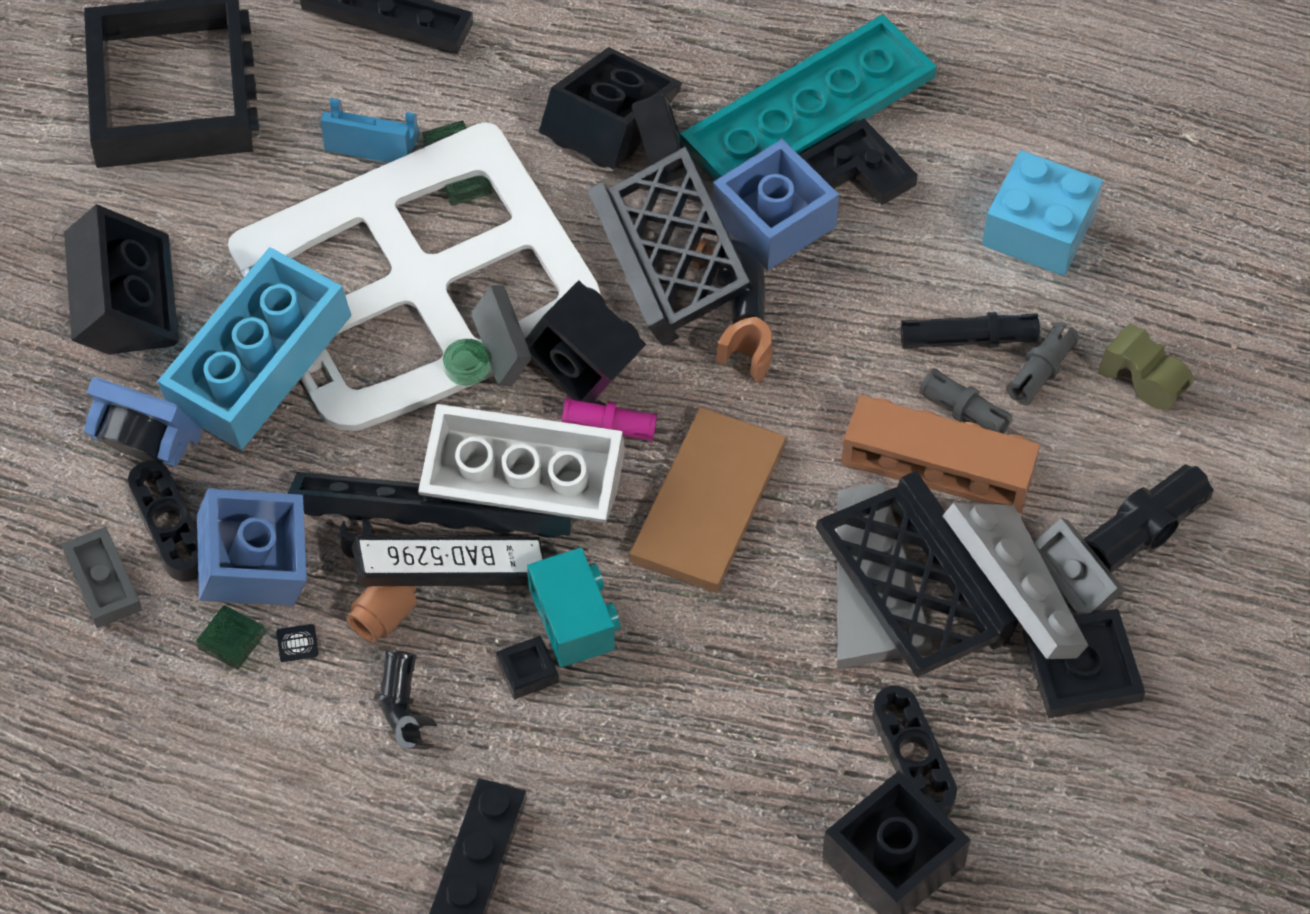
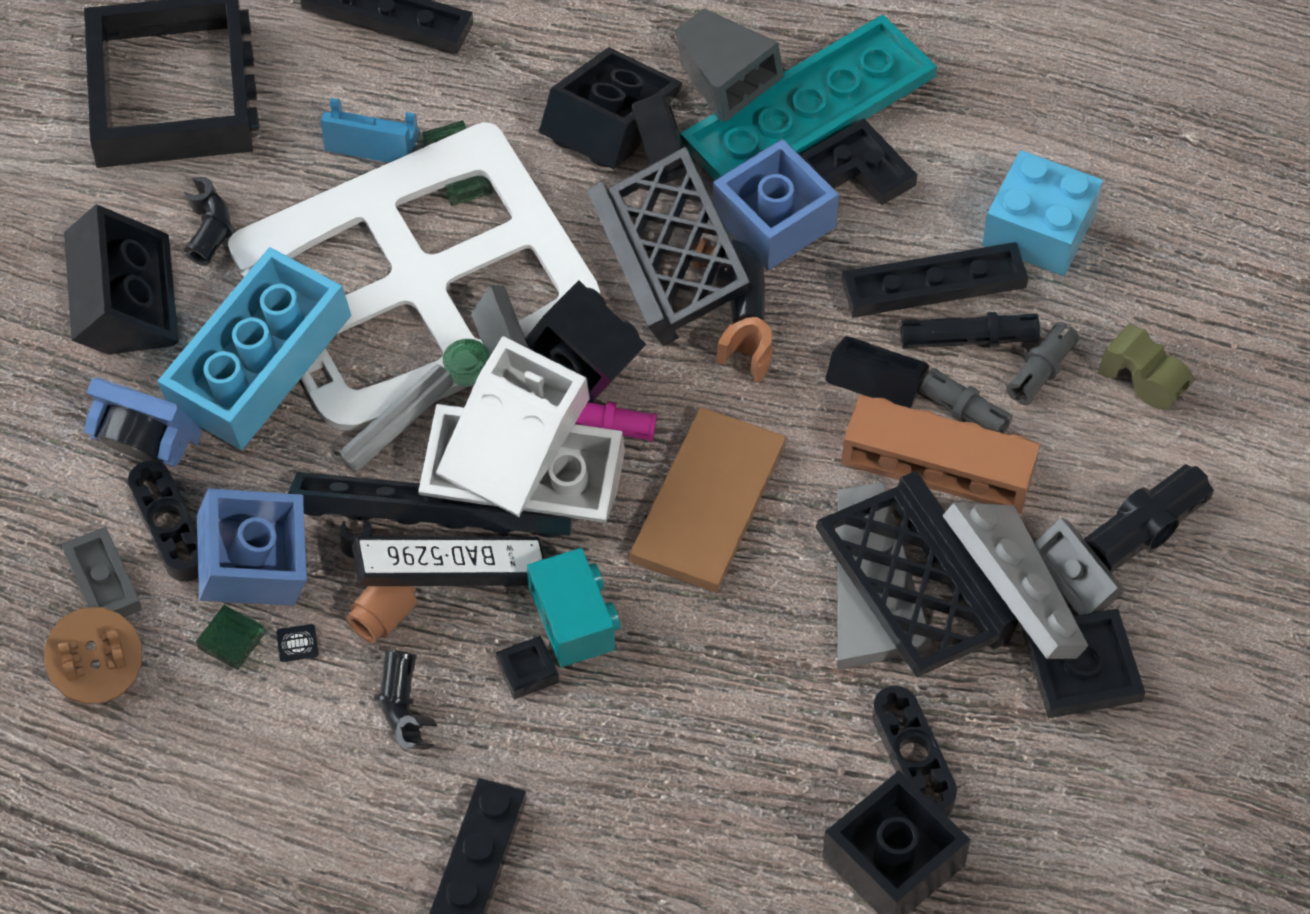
(70, 661): none -> medium nougat plate
(215, 222): none -> black piece
(396, 417): none -> light grey axle
(513, 425): none -> white slope
(727, 61): none -> dark grey slope
(876, 372): none -> black slope
(934, 279): none -> black plate

